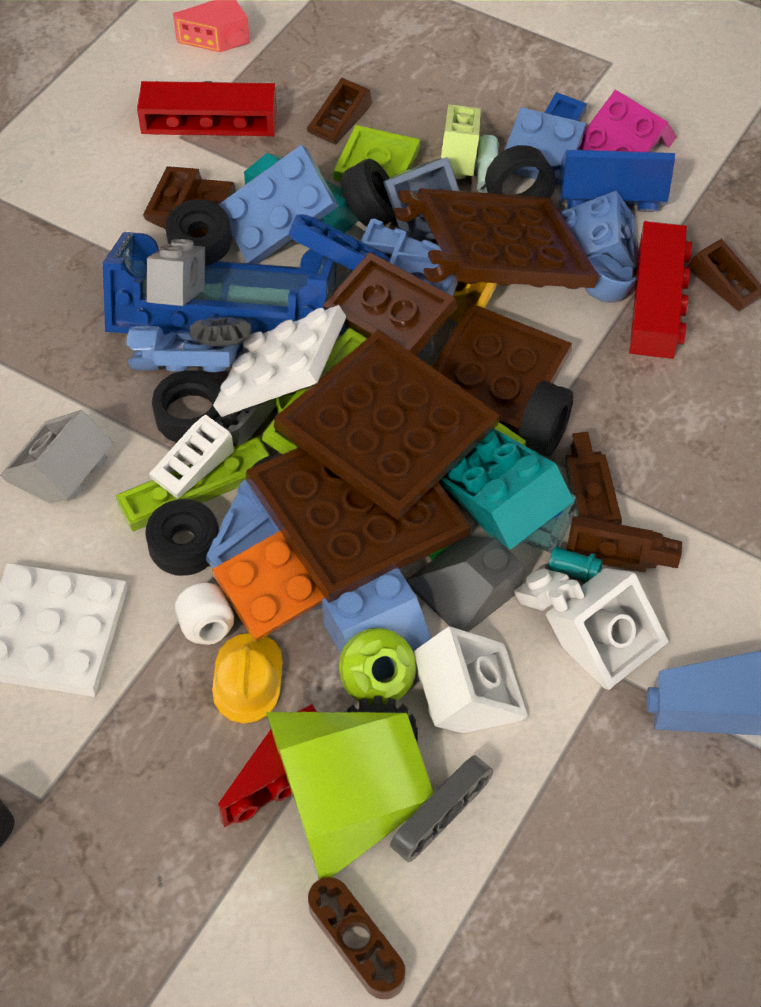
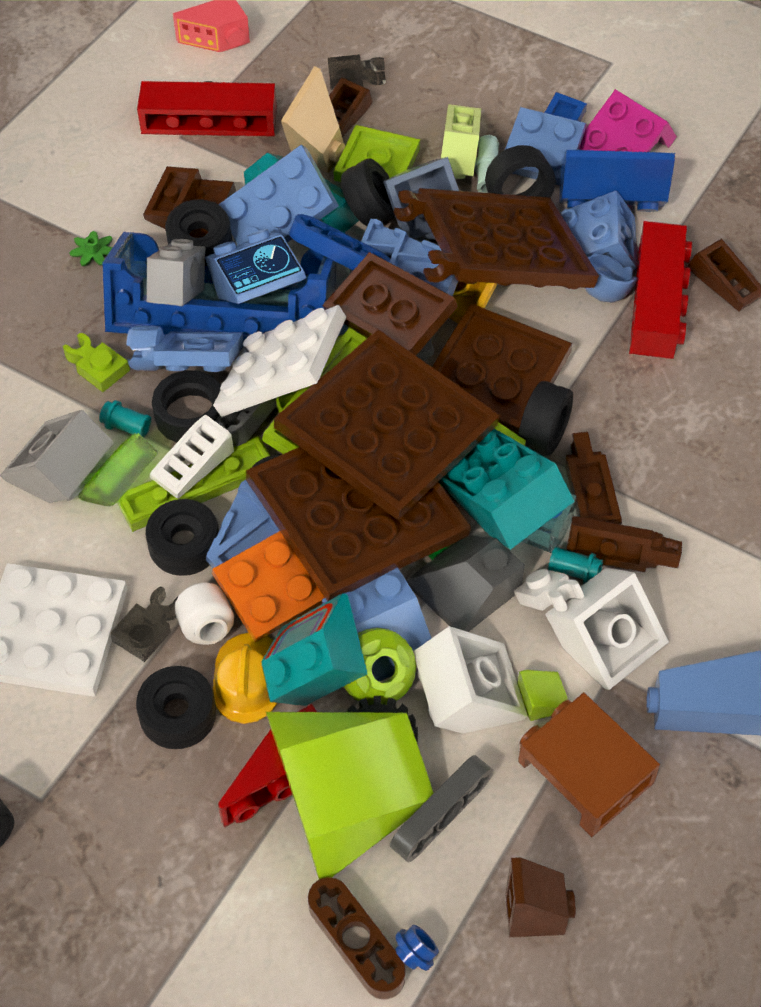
(91, 248): none -> bright green plant
(97, 365): none -> lime plate
(116, 416): none -> teal pin
(119, 471): none -> clear neon green slope
(144, 628): none -> clear smoke plate
(172, 684): none -> black tyre
(220, 331): dark grey gear -> none
(253, 267): none -> slope
(313, 122): none -> tan slope
(314, 655): none -> teal slope
(355, 70): none -> clear smoke plate
(416, 948): none -> blue plate
(537, 900): none -> reddish brown slope
(540, 692): none -> lime slope
(589, 761): none -> dark orange panel

